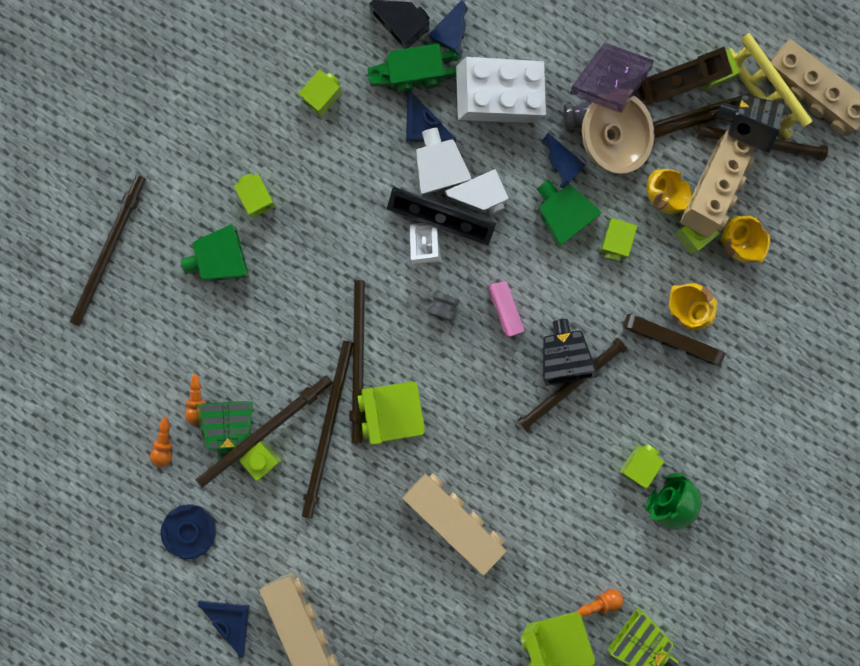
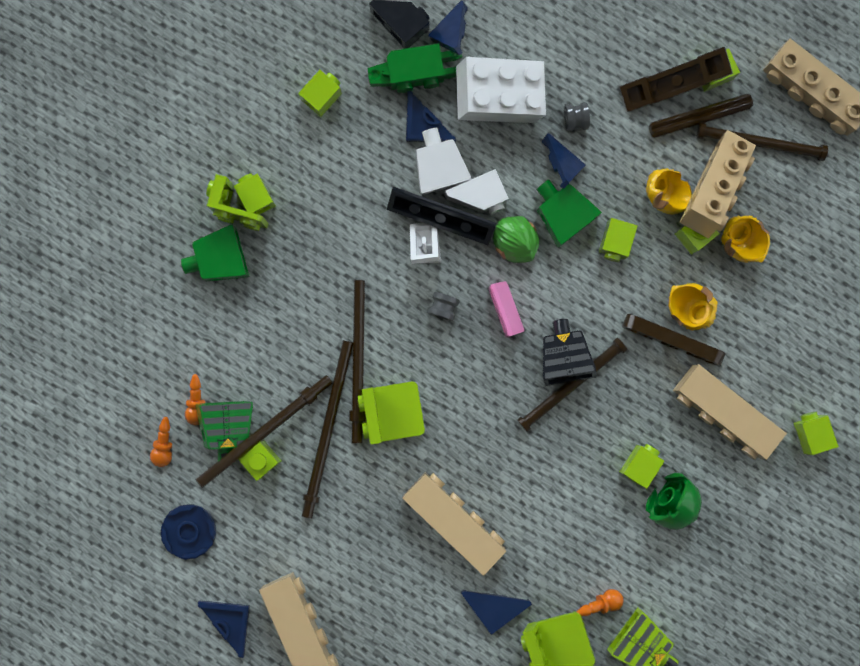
(130, 201): dark brown bar -> none
(220, 195): none -> lime bracket
(495, 609): none -> dark blue tile
(516, 239): none -> bright green hair
(612, 77): clear purple tile -> none
(629, 140): tan dish -> none
(729, 412): none -> tan brick
(753, 121): black torso -> none
(768, 71): light yellow bar -> none
(815, 433): none -> lime brick

